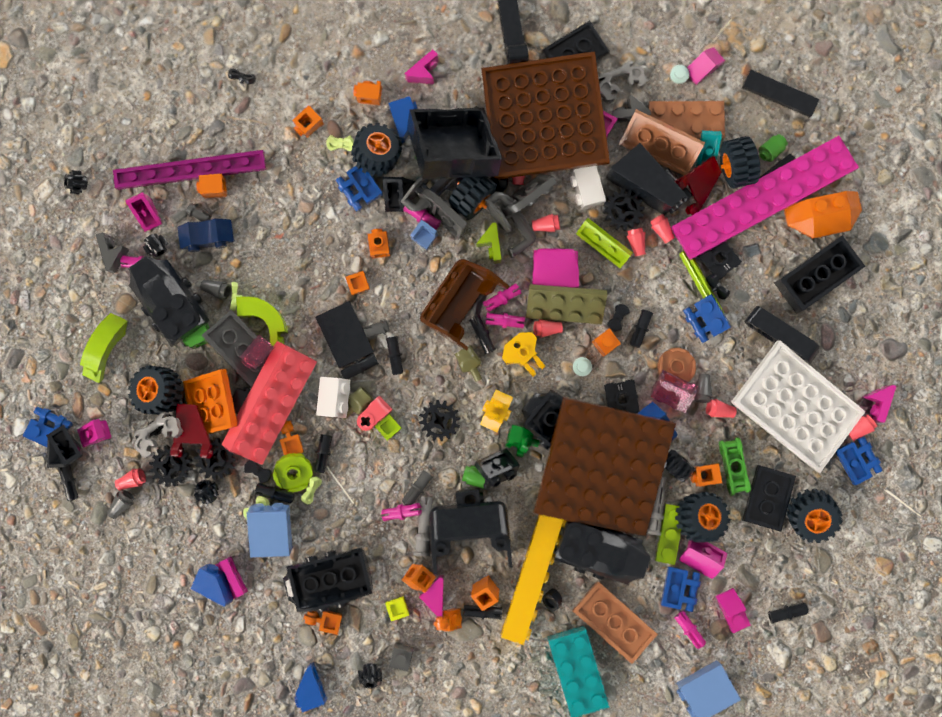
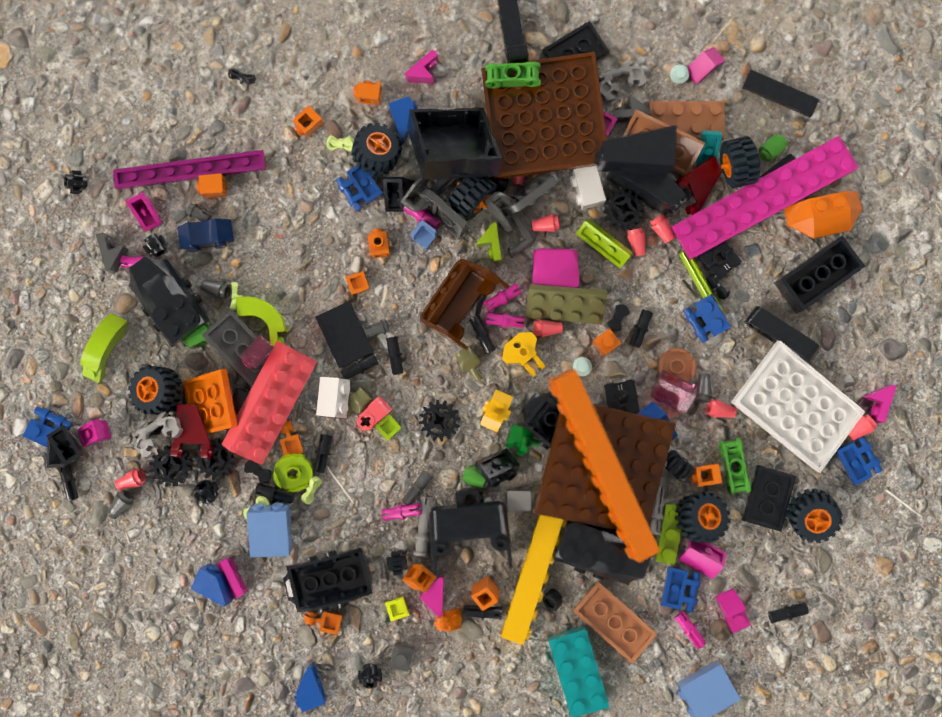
(396, 563): none -> black gear
(498, 75): none -> bright green piece
(518, 500): none -> light grey panel
(604, 465): none -> orange brick
(639, 153): none -> black slope

